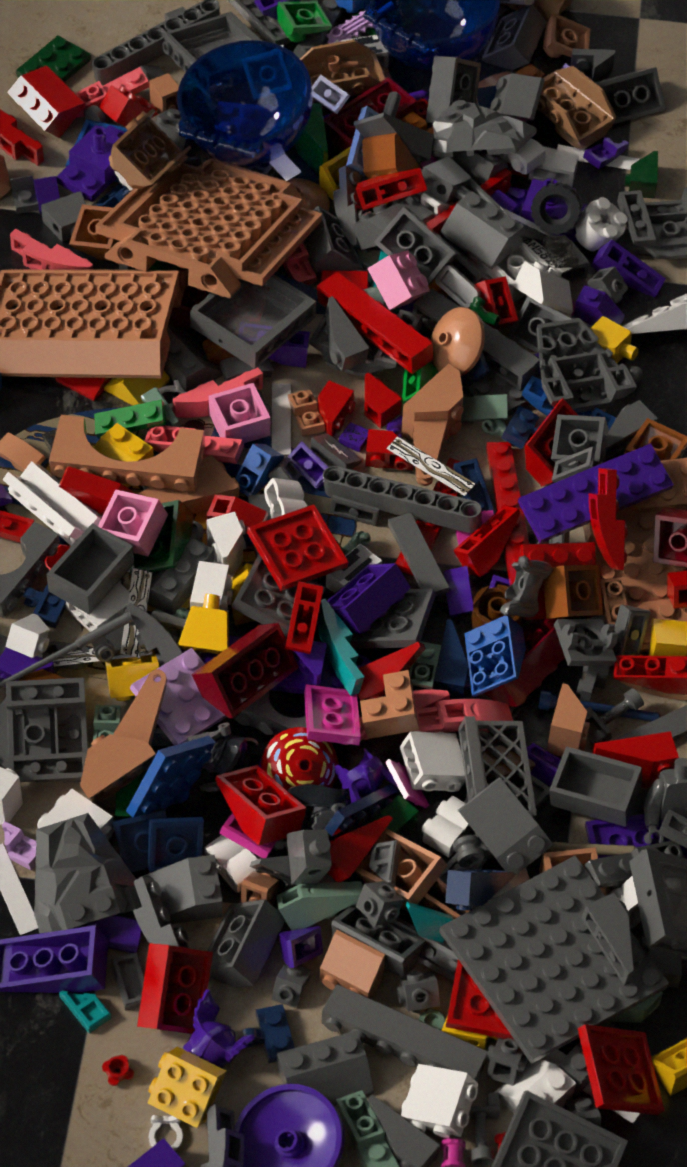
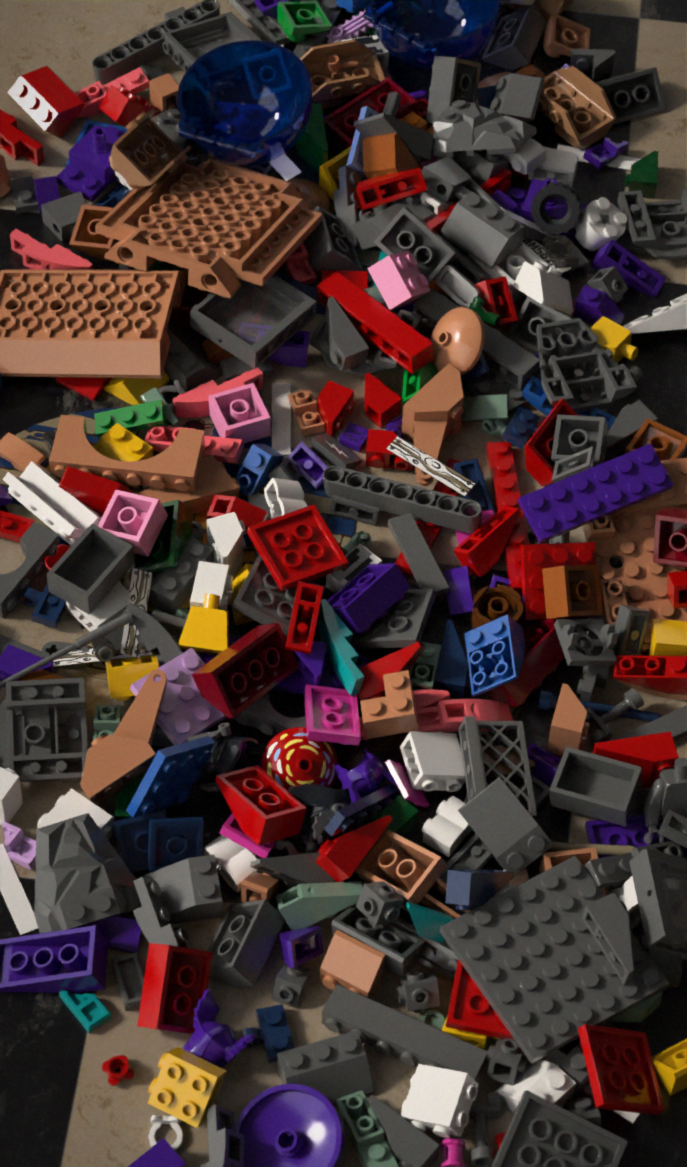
(28, 636): white slope -> none
(60, 56): dark green plate -> none
(94, 113): dark grey tile -> none
(308, 856): dark grey torso -> none
(329, 94): white slope -> none
(385, 861): dark grey tile -> none
(468, 851): dark grey wheel -> none
(526, 587): dark grey hair -> none
(607, 529): red slope -> none

